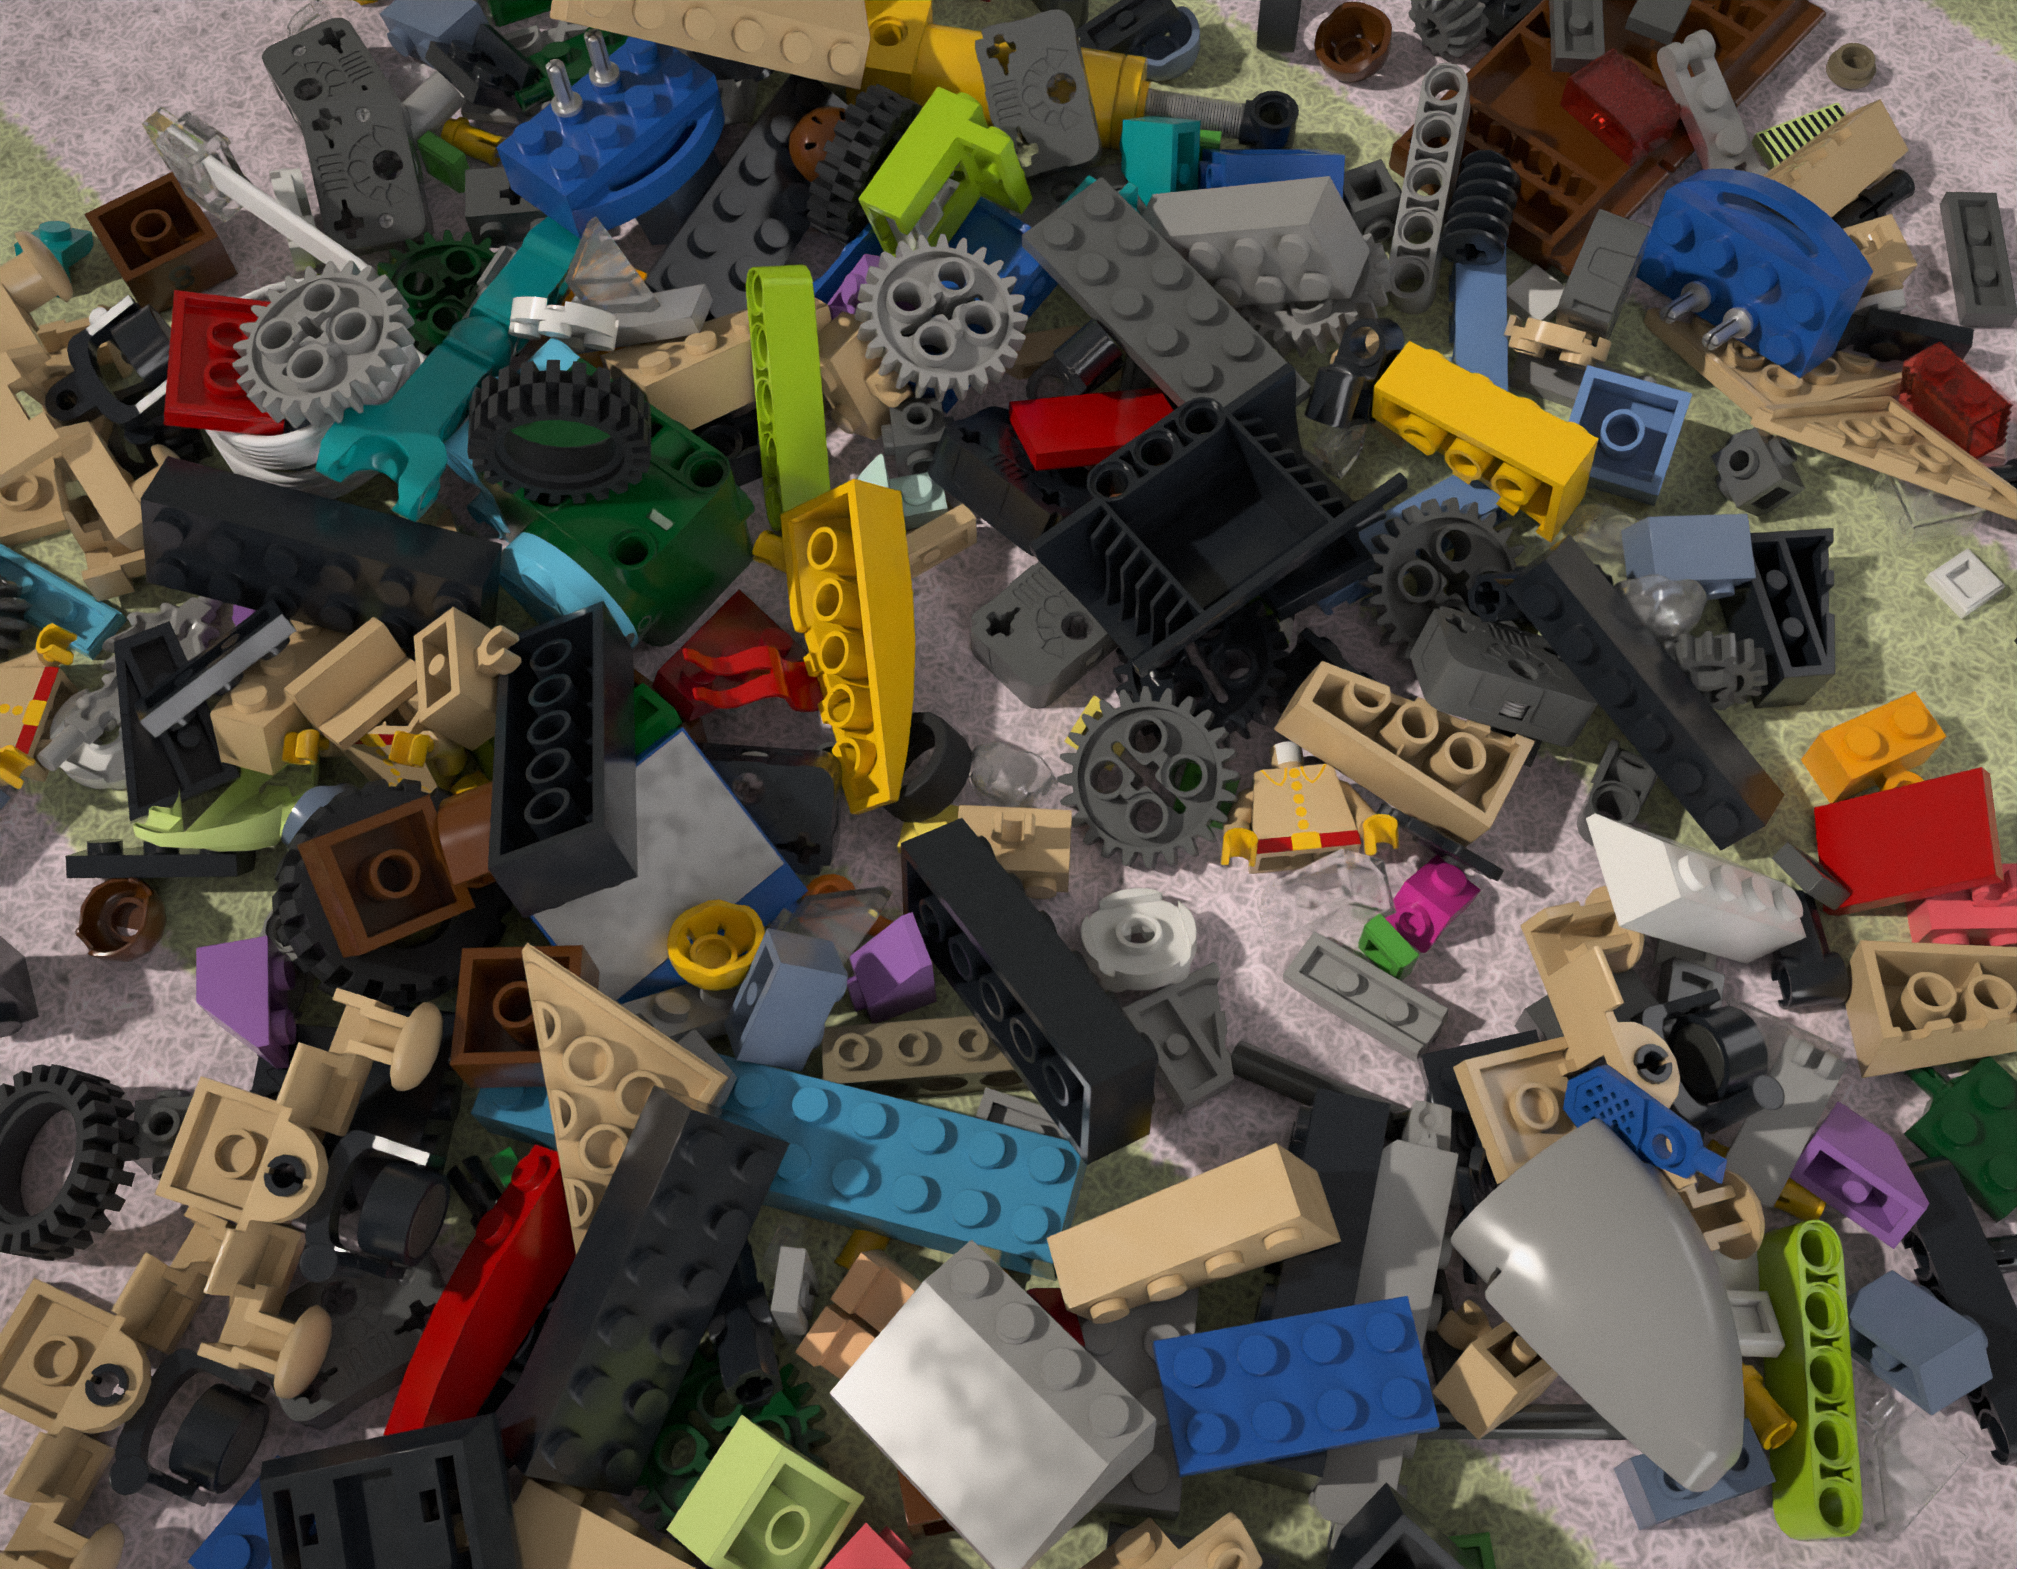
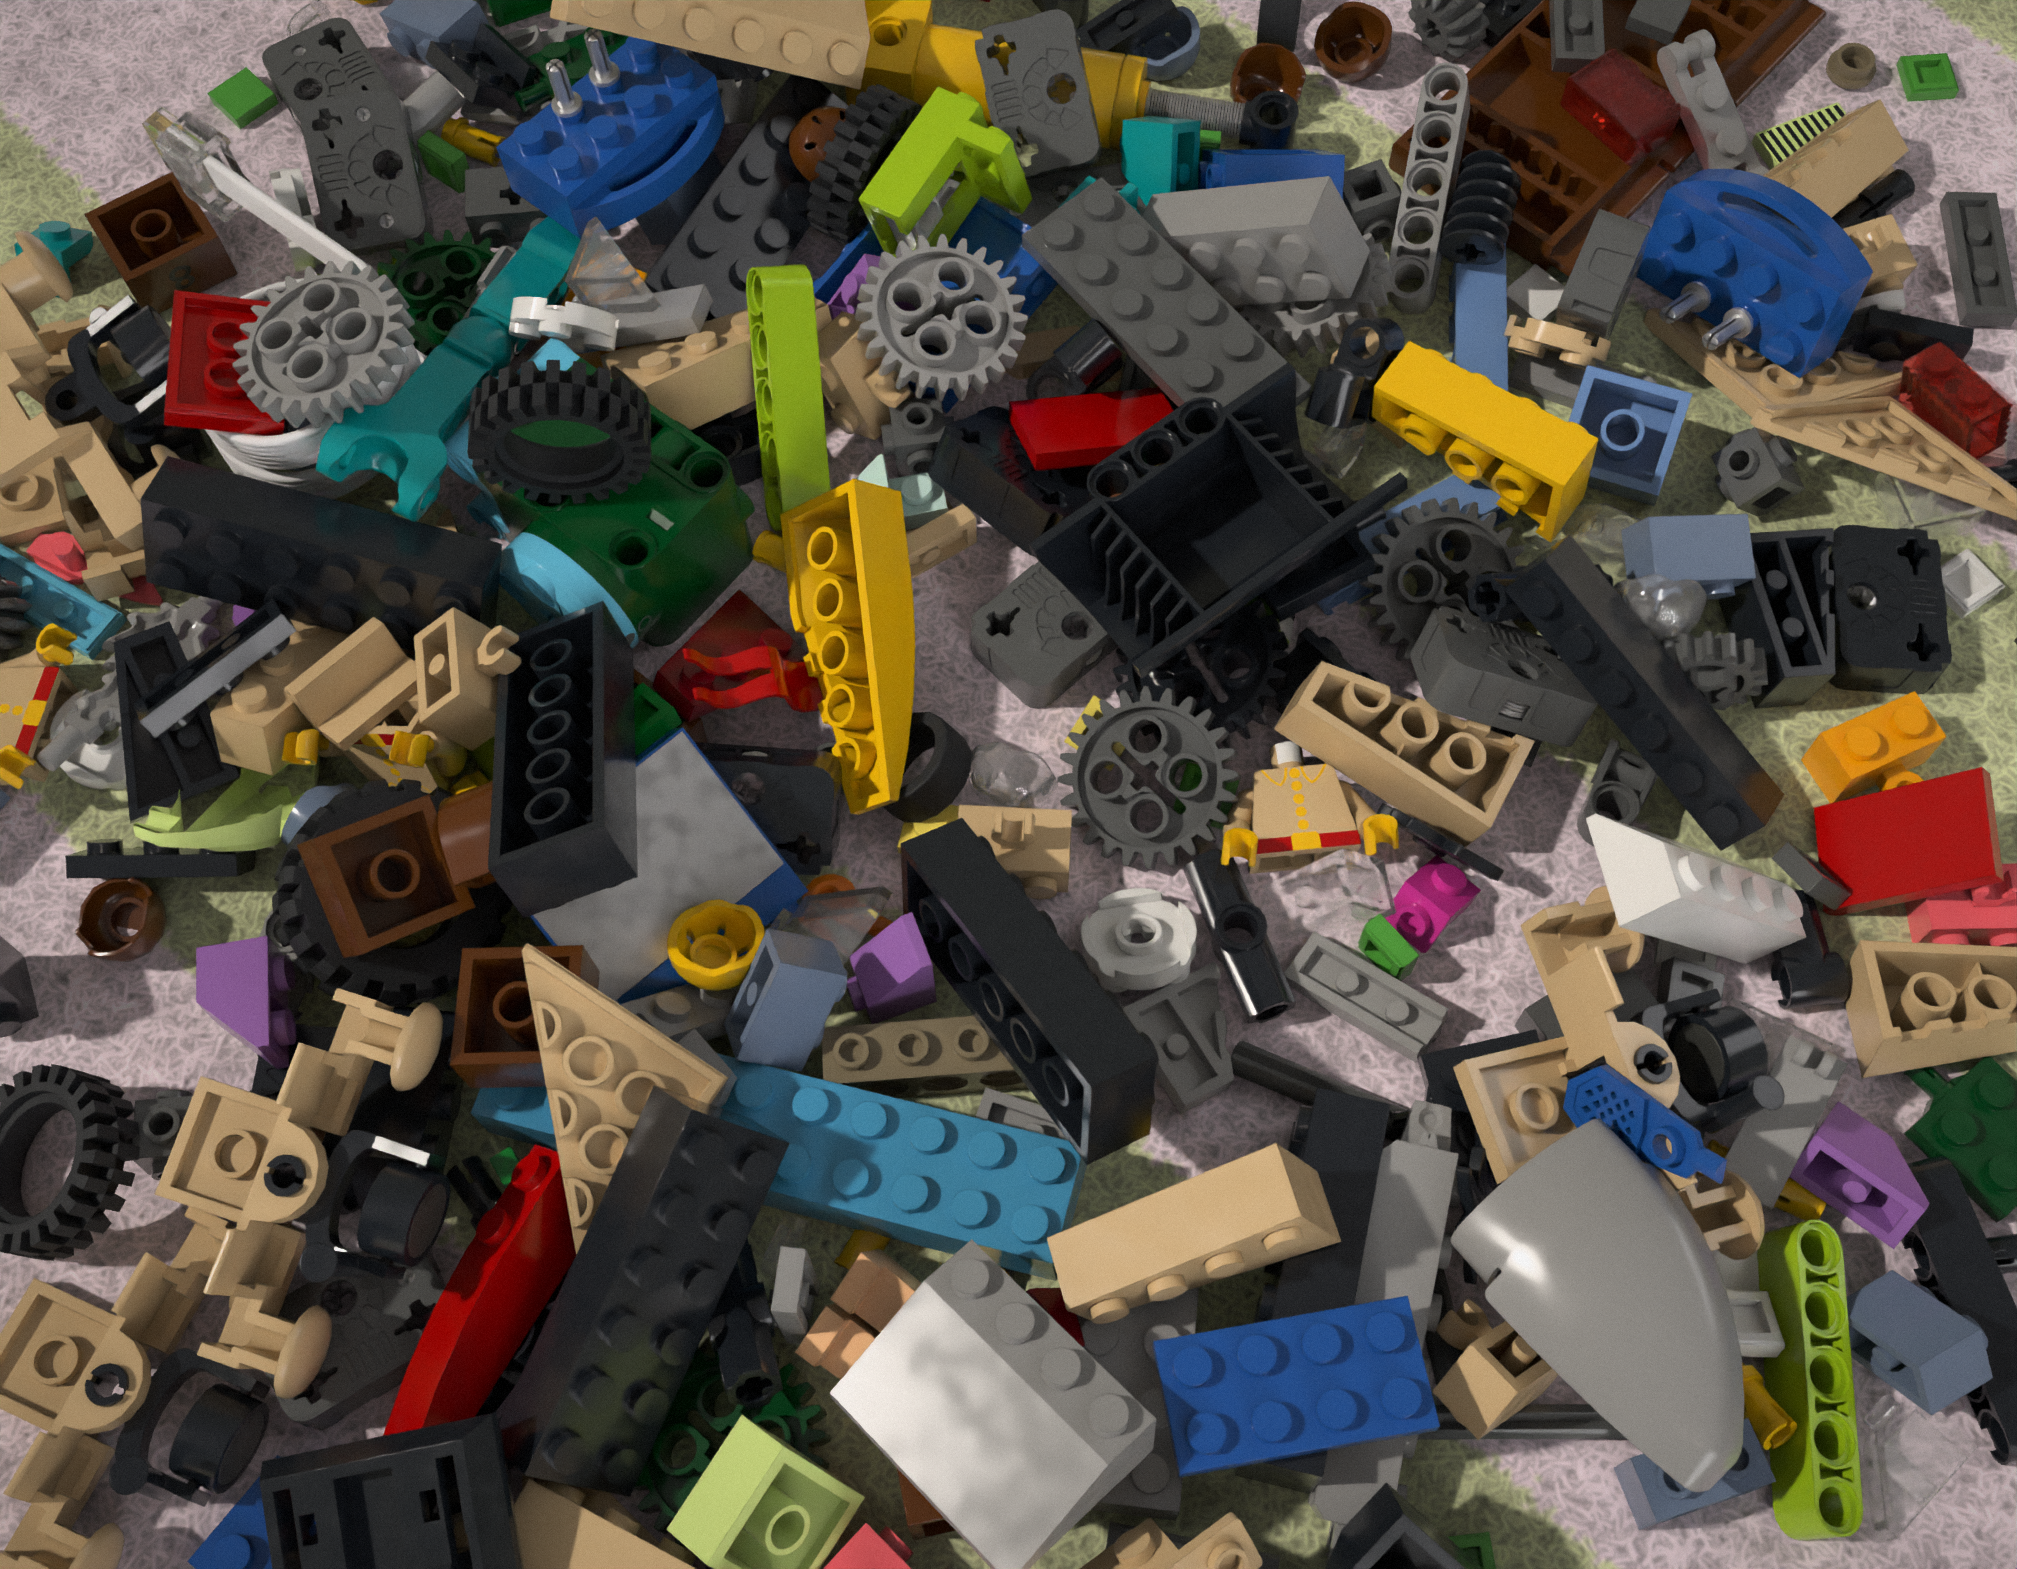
(65, 558): none -> coral piece
(243, 98): none -> bright green tile
(1250, 965): none -> black piece
(1267, 69): none -> reddish brown hair
(1888, 610): none -> black axle
(1927, 77): none -> bright green tile

